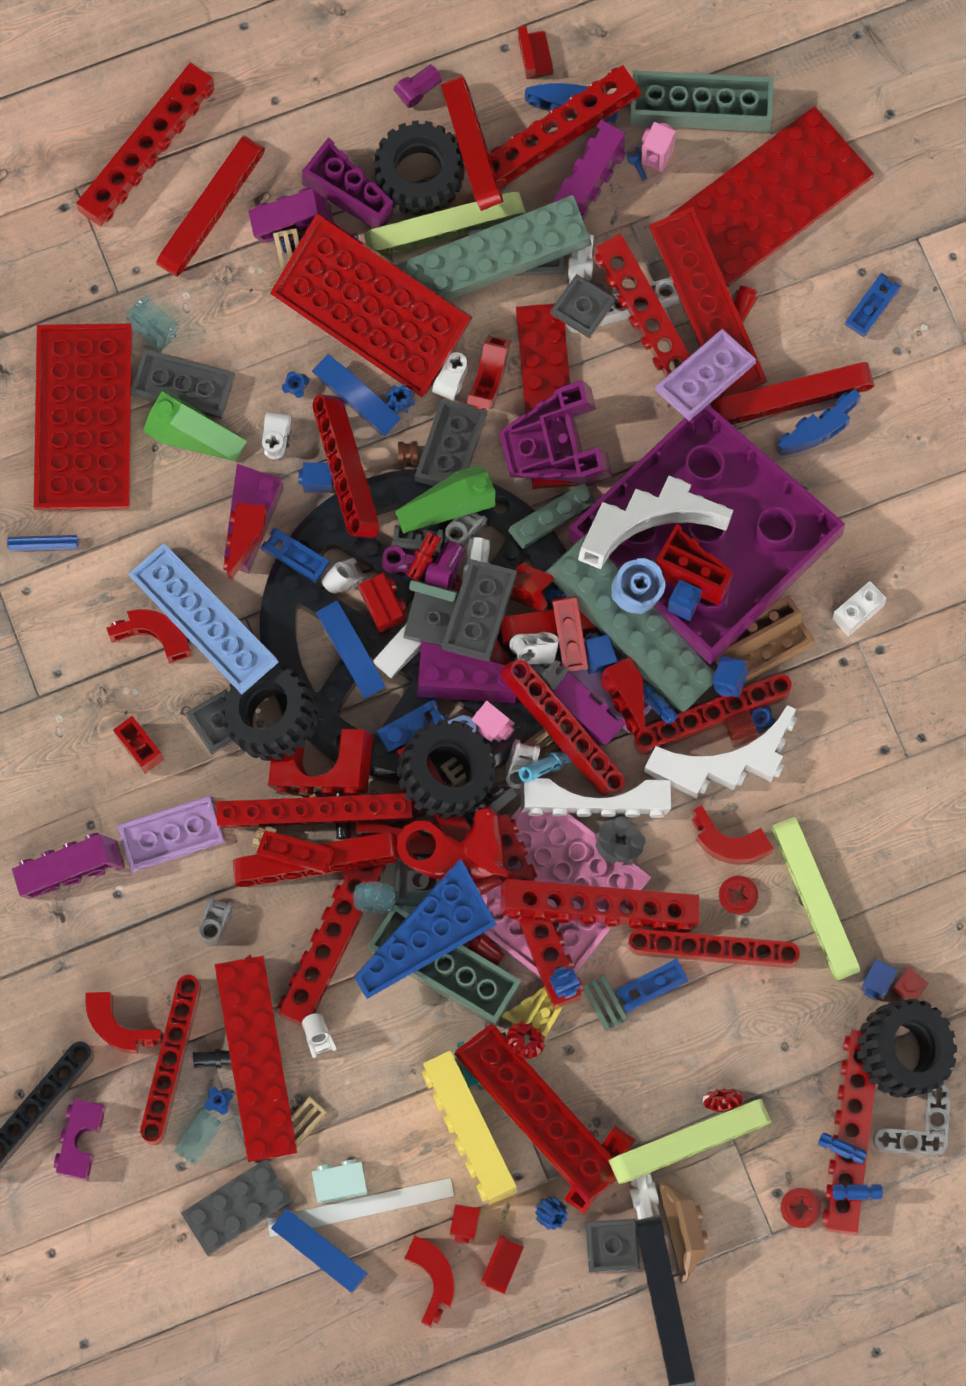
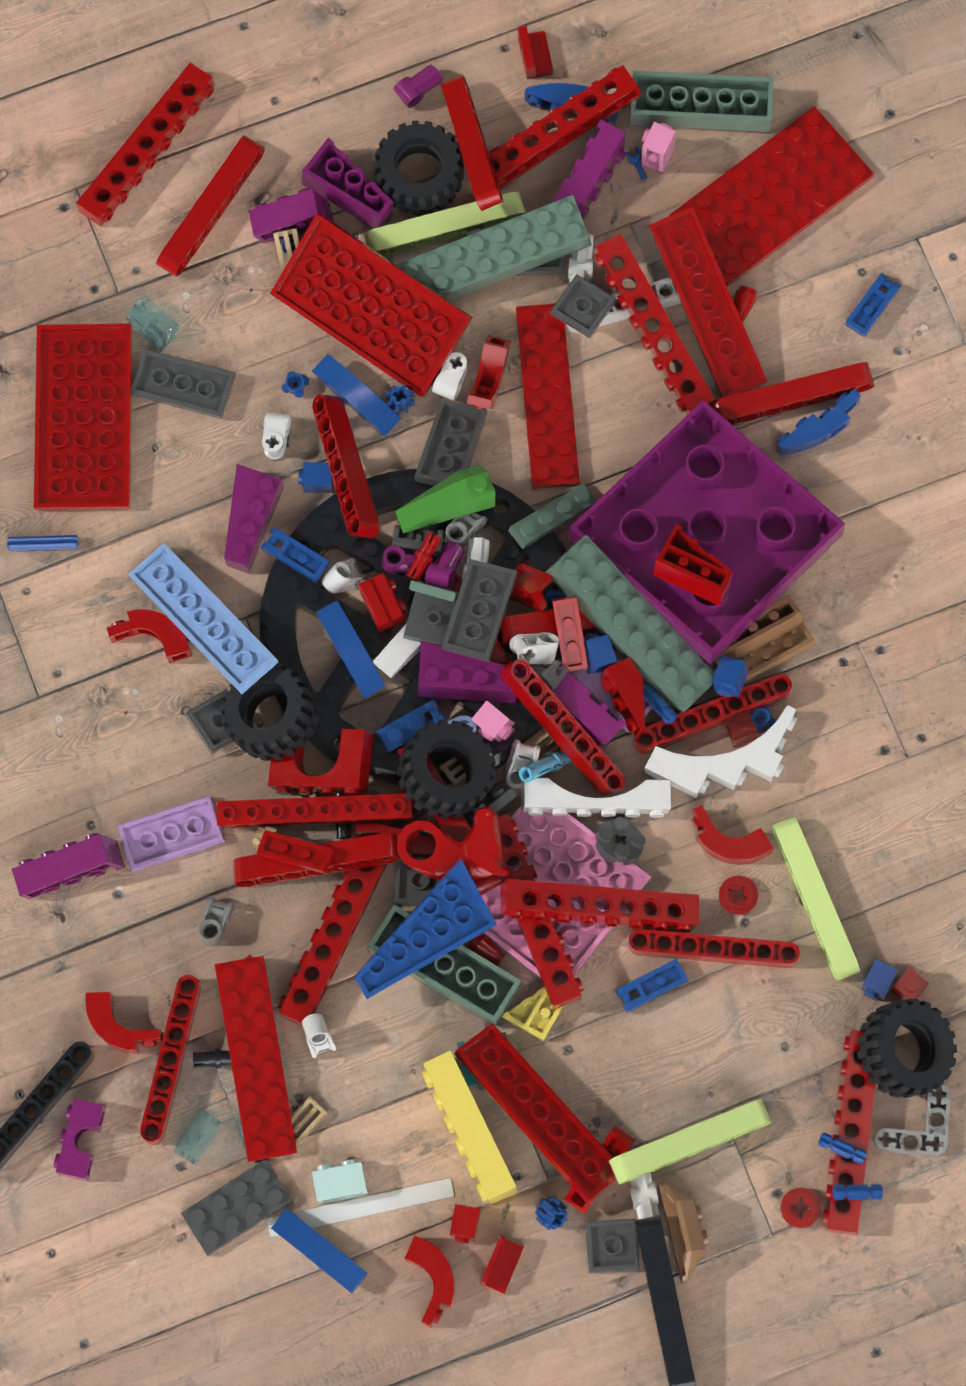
(138, 744): red brick -> none
(185, 427): bright green wedge -> none
(221, 1107): blue plate -> none
(247, 532): red slope -> none
(374, 897): clear light blue gear -> none
(408, 452): copper wheel -> none
(516, 1040): red gear -> none
(548, 443): magenta wedge -> none
(565, 982): blue gear -> none
(595, 983): sand green tile -> none
(628, 595): light blue brick -> none
(645, 511): white arch -> none
(684, 600): blue brick -> none
(705, 374): lavender tile -> none
(722, 1100): red gear -> none
(859, 608): white brick -> none

